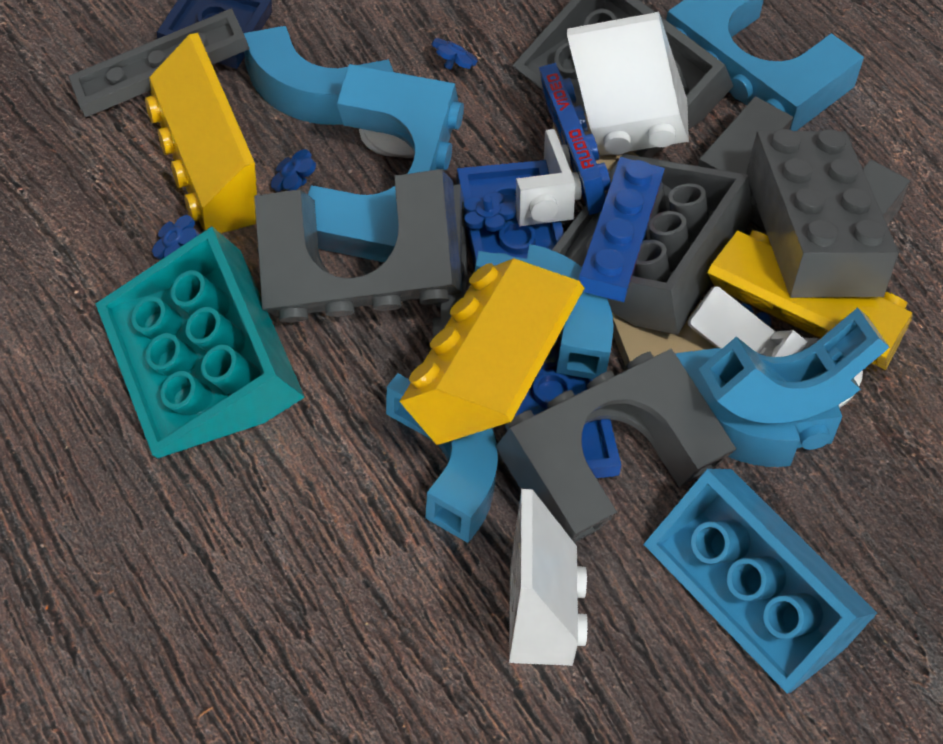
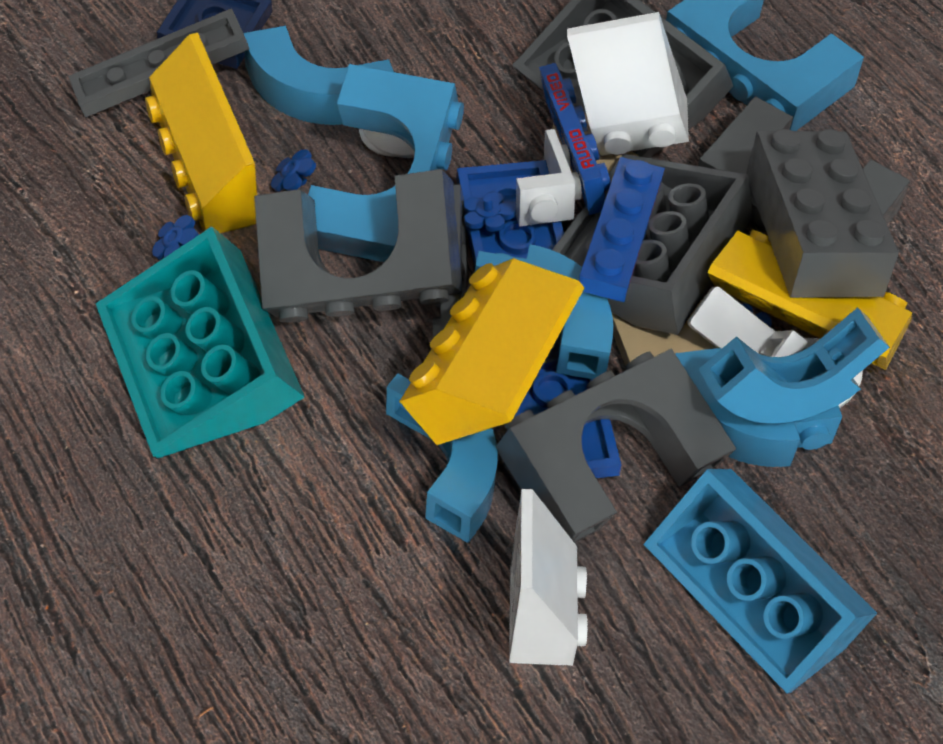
(454, 54): blue plant -> none

